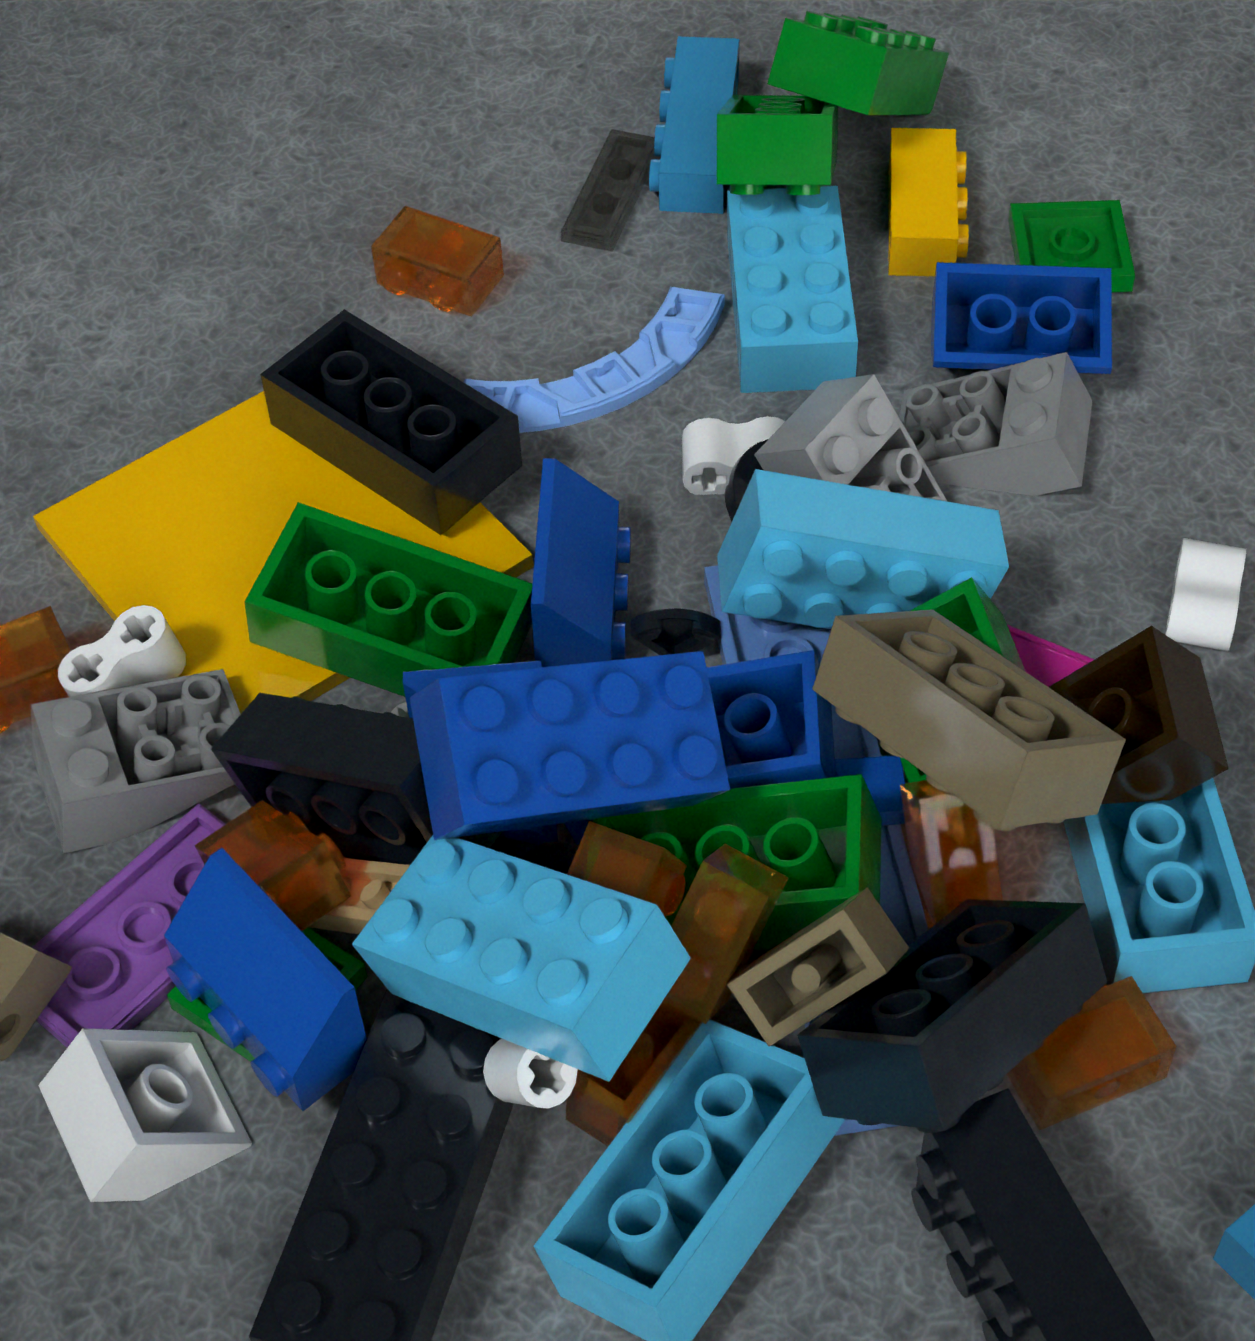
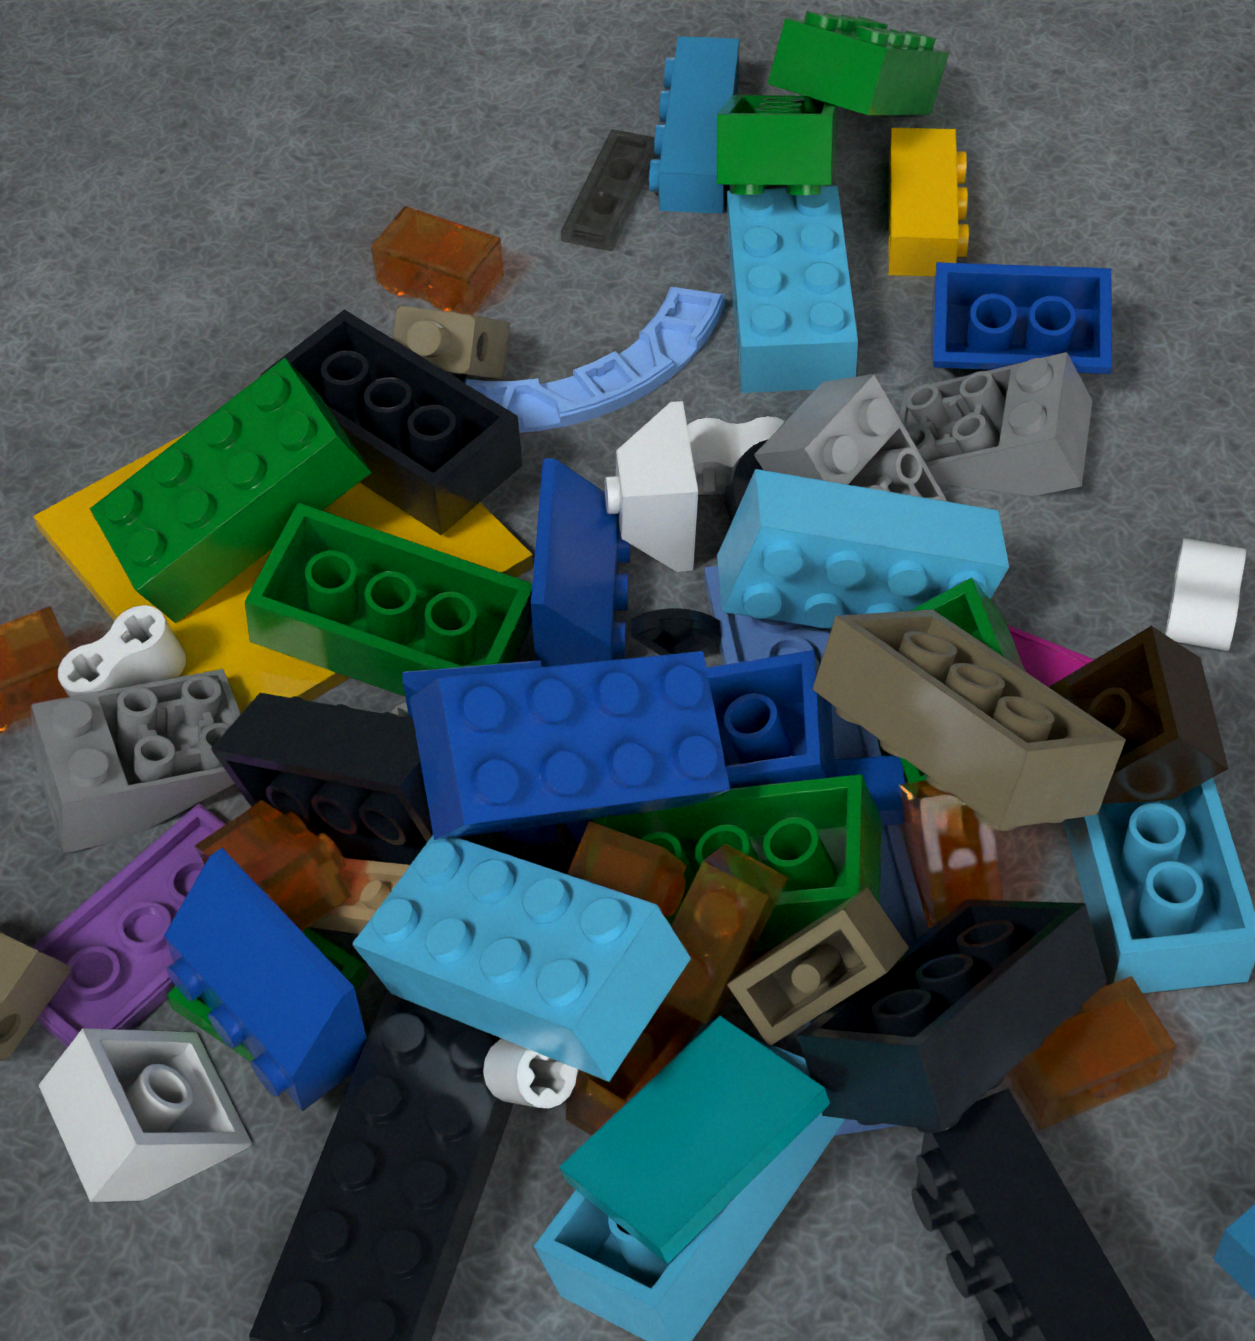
(227, 491): none -> green brick
(452, 339): none -> dark tan torso
(657, 490): none -> white slope
(694, 1137): none -> teal tile
(1073, 236): green plate -> none

